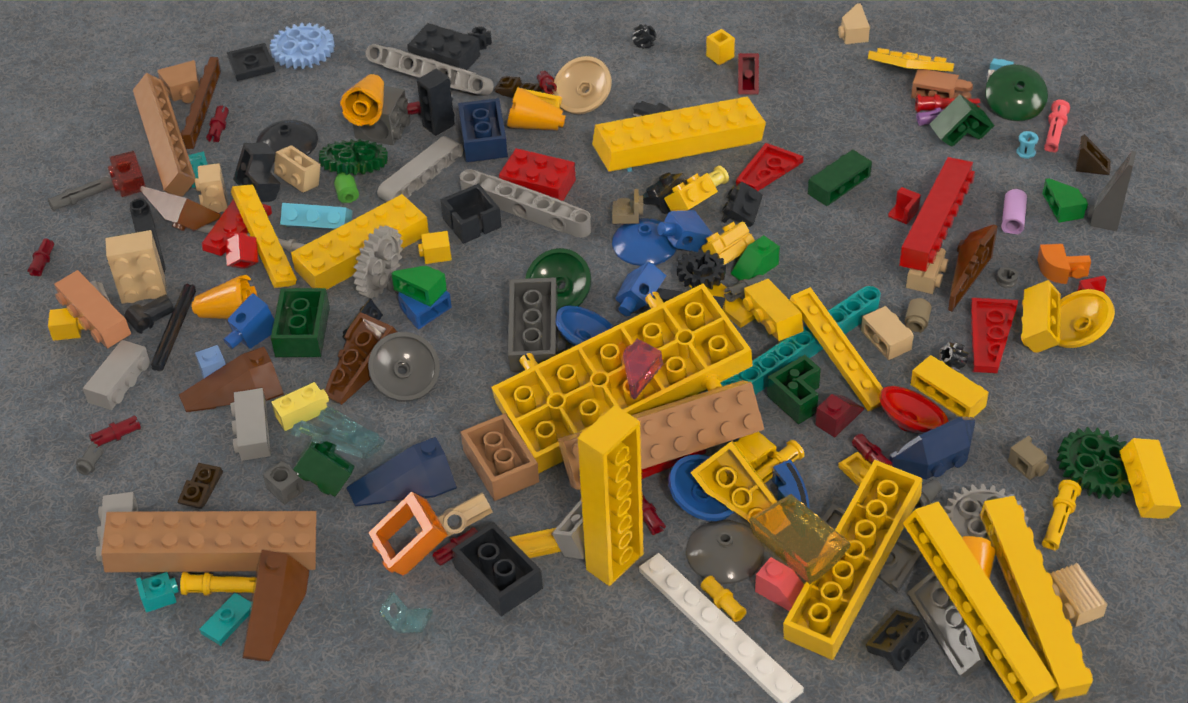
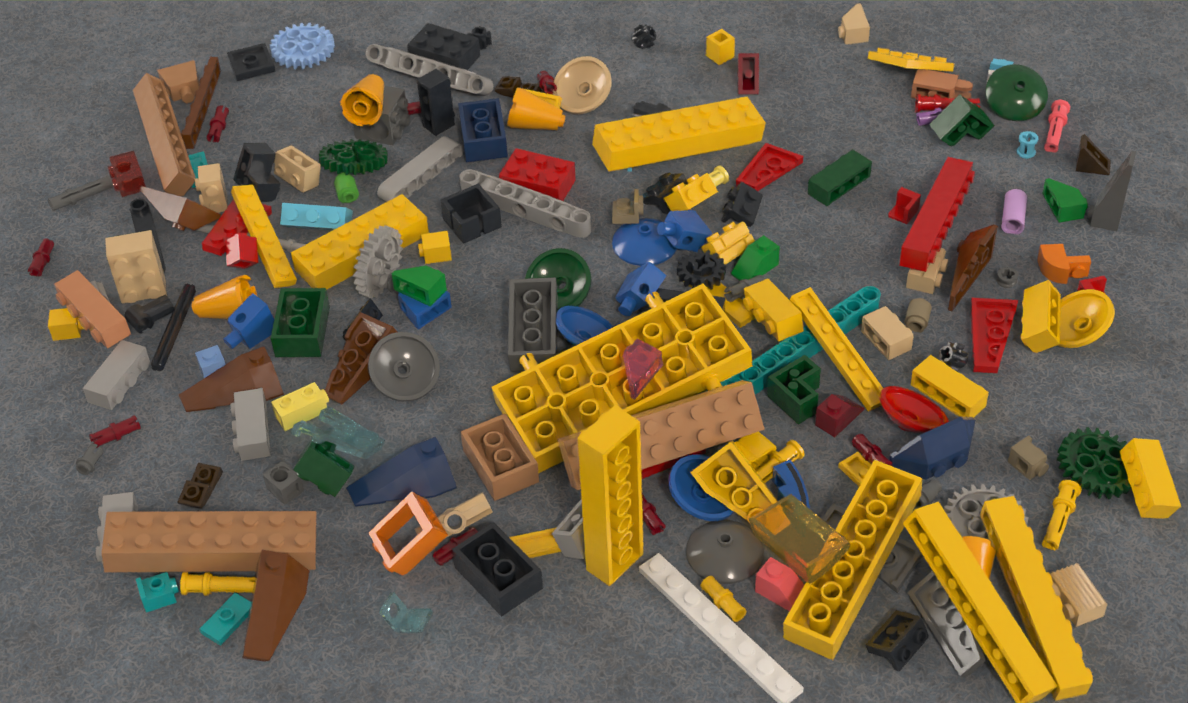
(288, 133): black dish -> none

